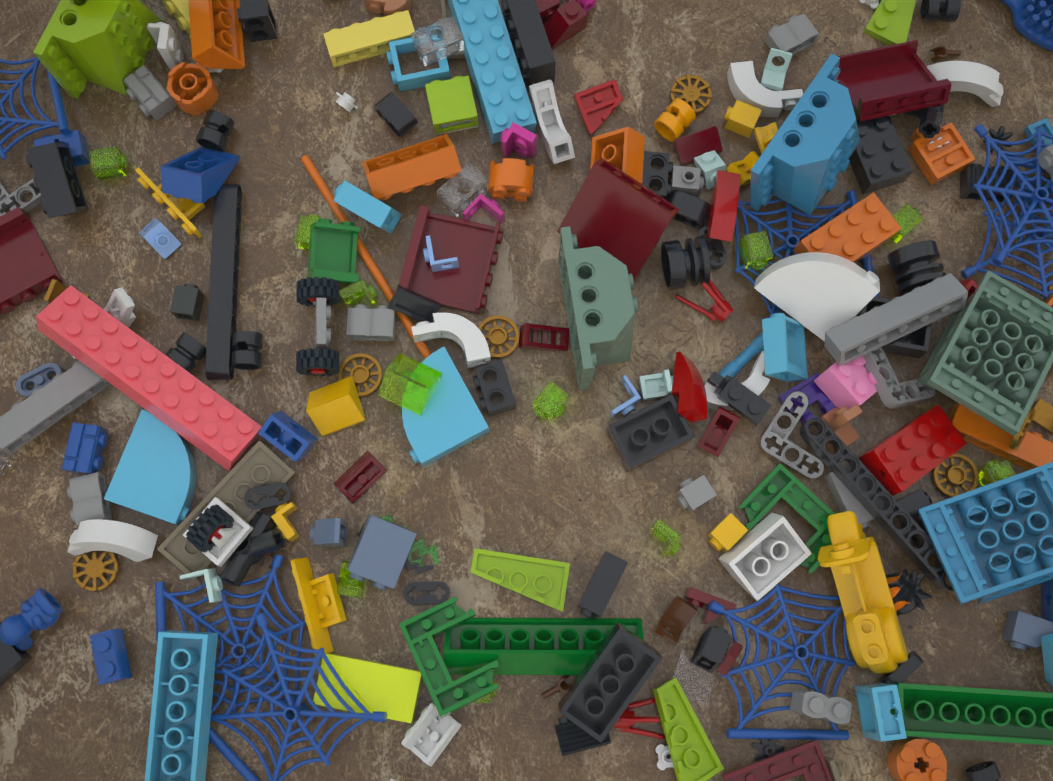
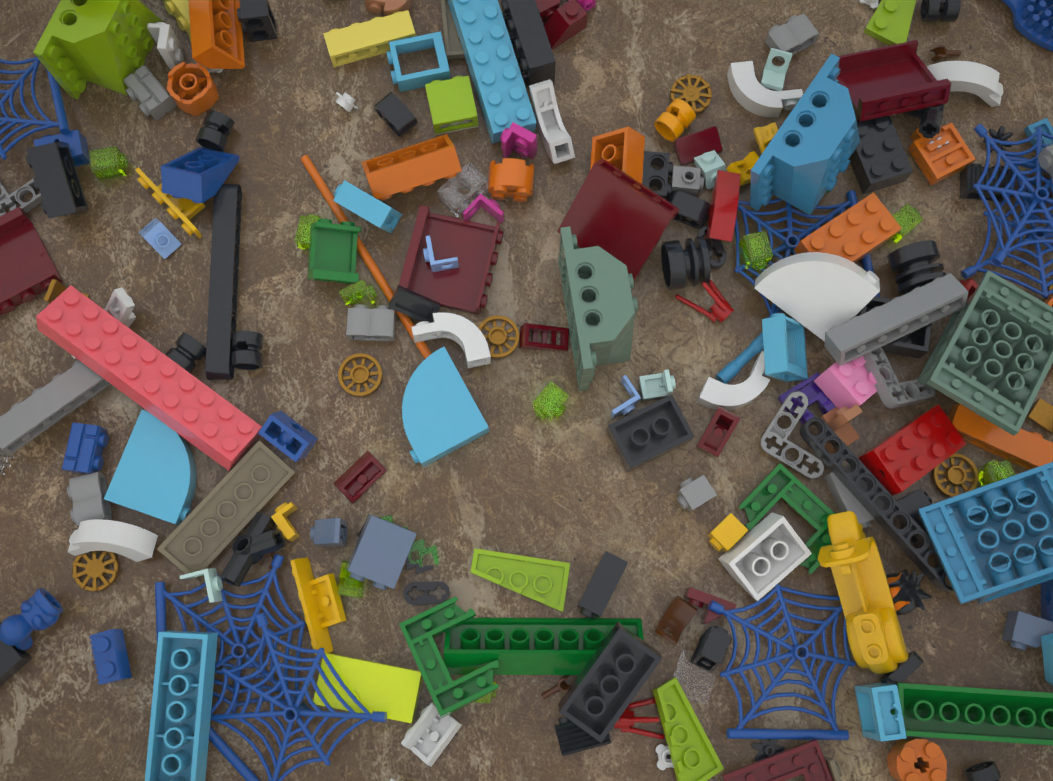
(38, 376): sand blue plate -> none
(187, 302): pearl dark grey brick -> none
(217, 531): plate -> none
(269, 501): black beam -> none
(320, 294): black plate -> none
(335, 406): yellow slope -> none
(409, 383): clear neon green slope -> none
(432, 51): clear brick -> none
(499, 387): black brick -> none
(598, 104): red wing -> none
(665, 533): clear neon green bracket -> none
(689, 389): red slope -> none
(730, 658): dark red tile -> none
(739, 397): black hinge -> none
(742, 118): yellow brick -> none
(821, 706): light grey brick -> none
(1017, 439): pearl gold wheel -> none

